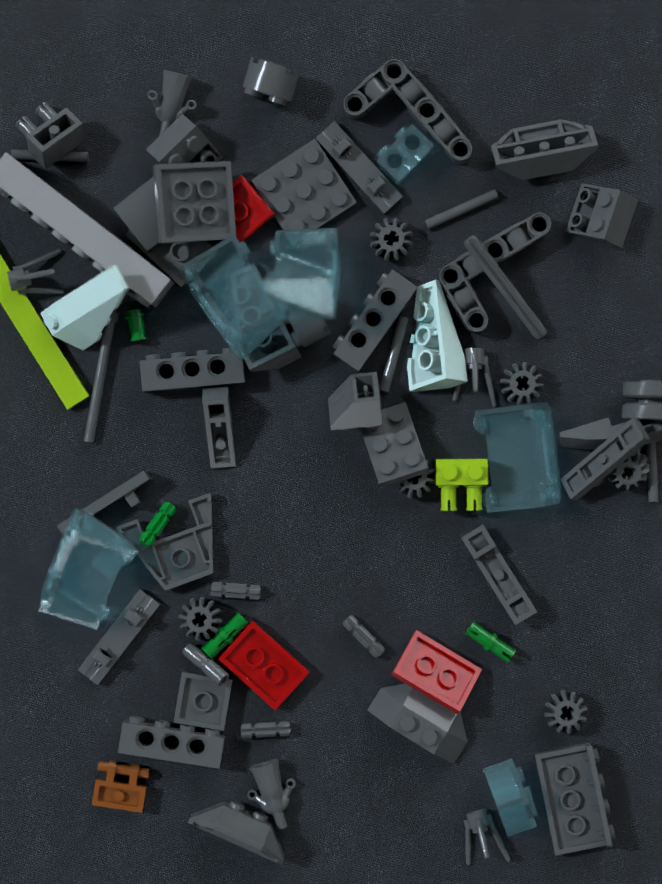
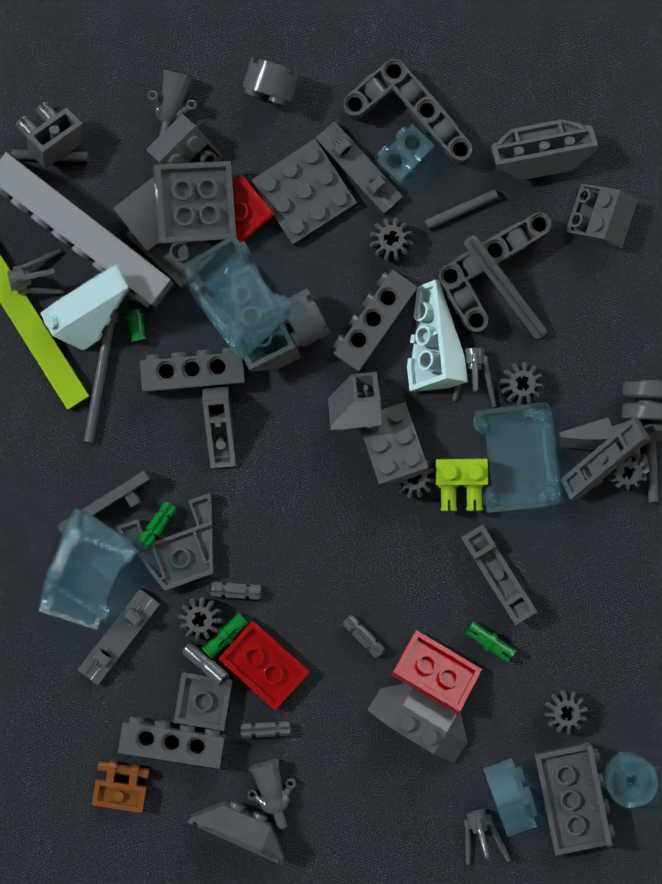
(306, 271): clear light blue windscreen -> none
(393, 354): dark grey bar -> none
(631, 794): none -> clear light blue brick

